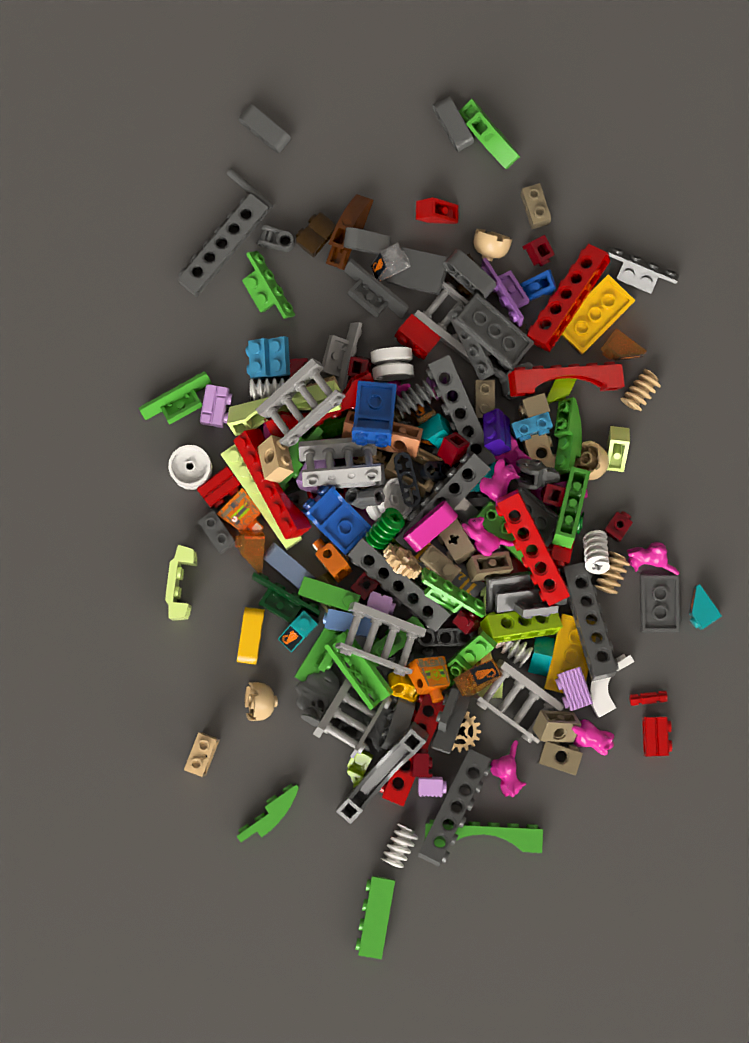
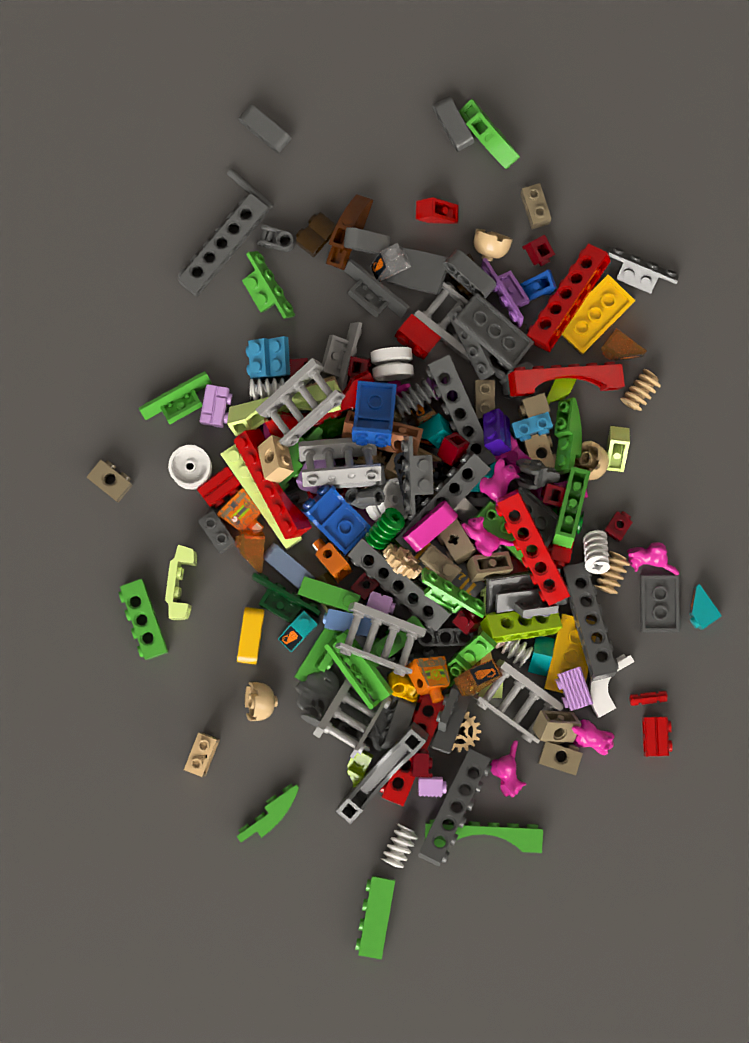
(118, 488): none -> dark tan brick
(158, 645): none -> bright green brick
(418, 475): none -> dark grey bracket

